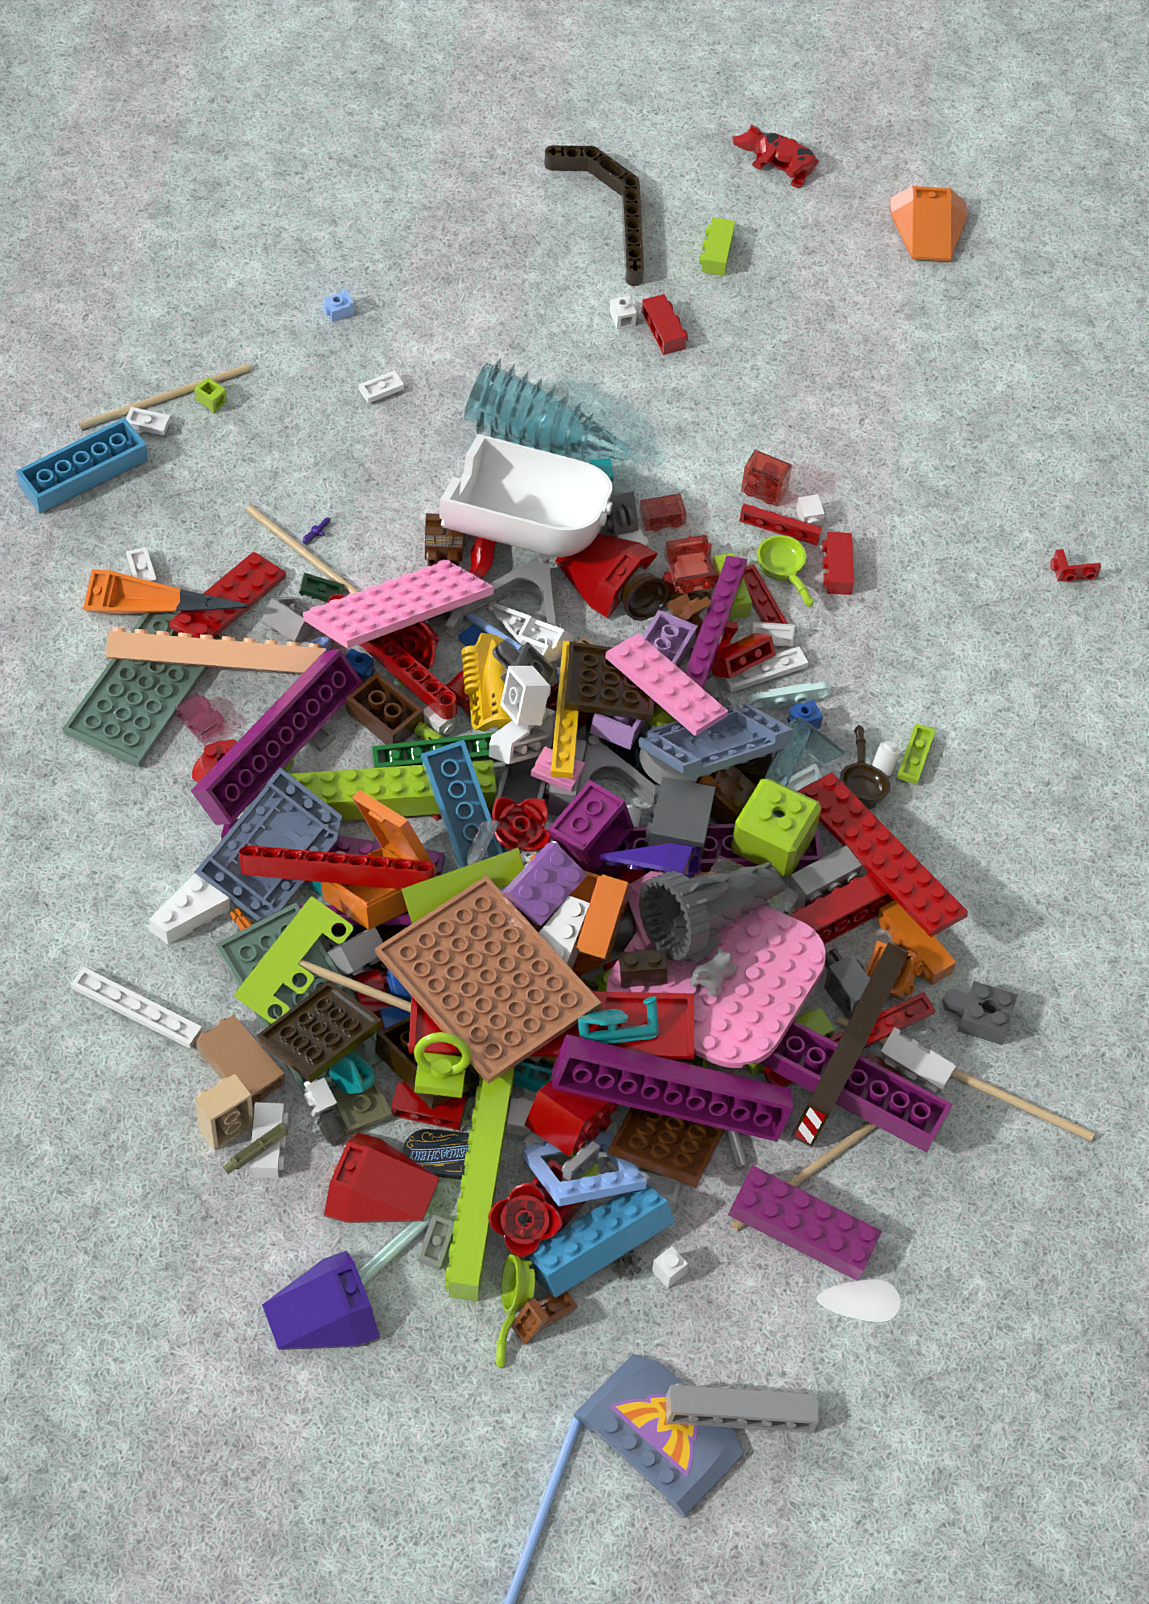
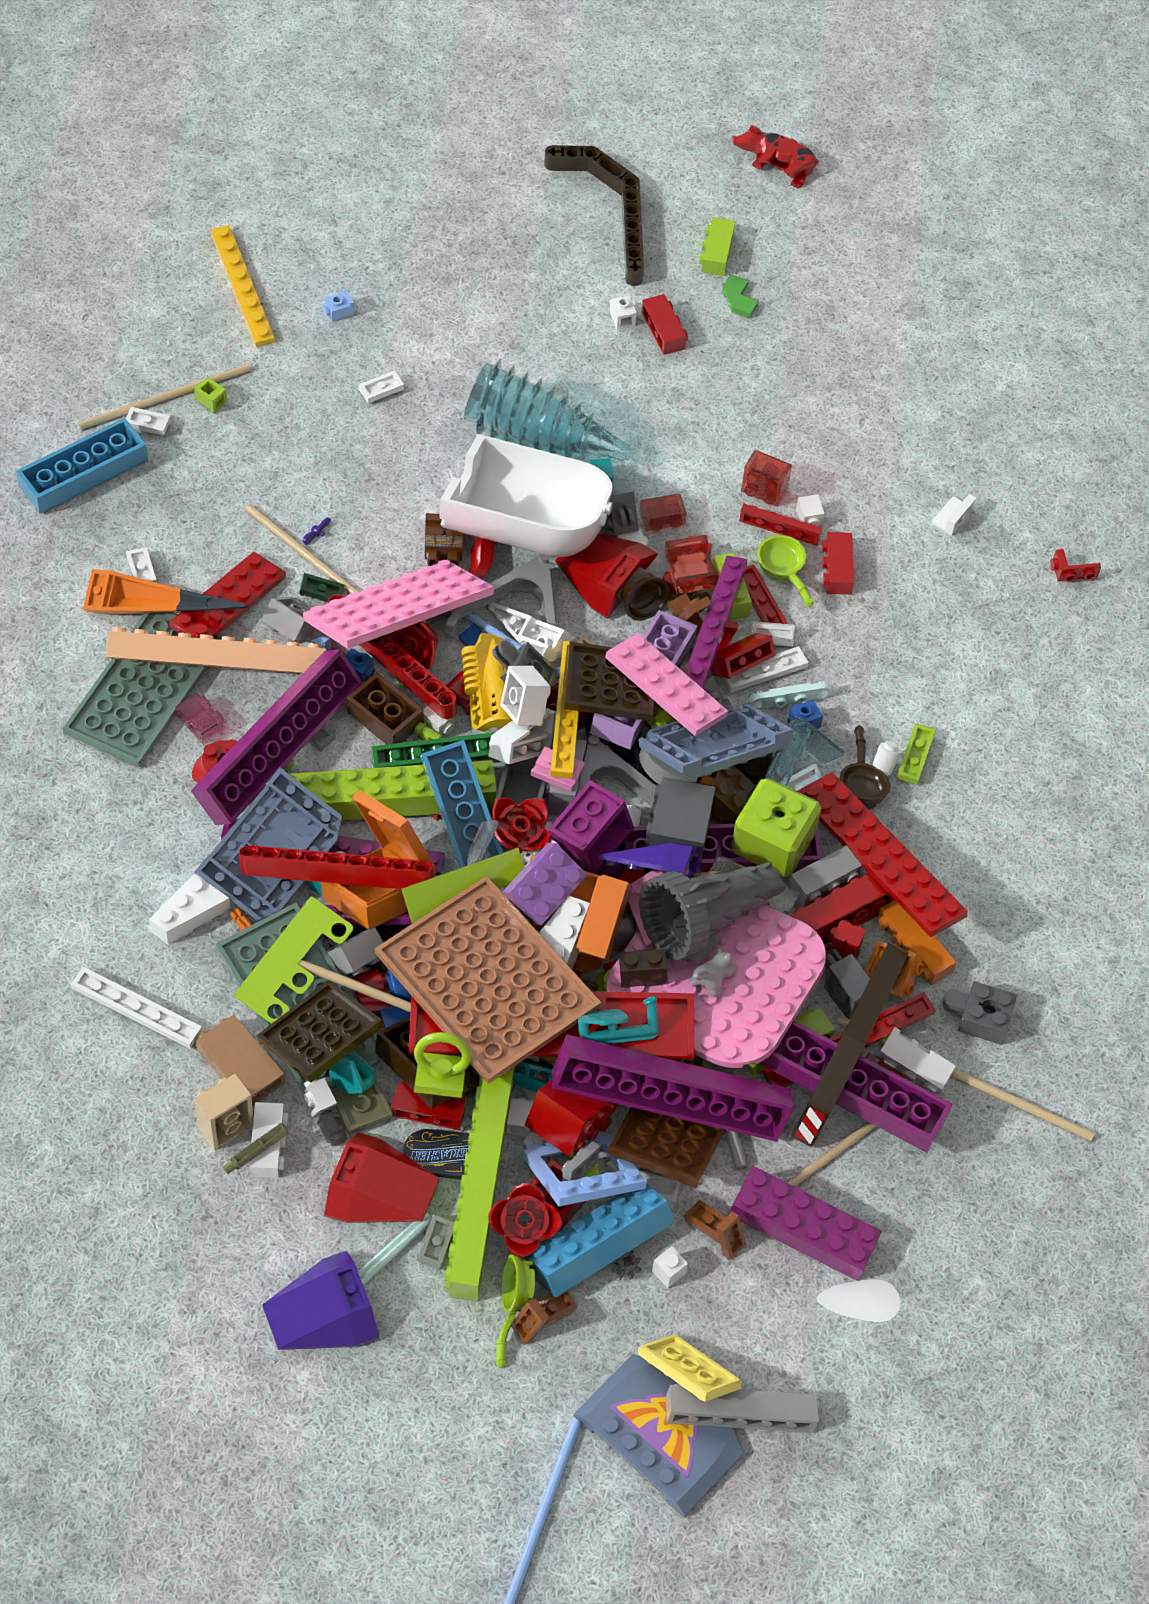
(242, 286): none -> yellow plate
(689, 1367): none -> light yellow piece
(720, 1228): none -> dark orange bracket
(738, 303): none -> bright green tile
(846, 939): none -> red brick
(929, 221): orange wedge -> none
(954, 514): none -> white panel

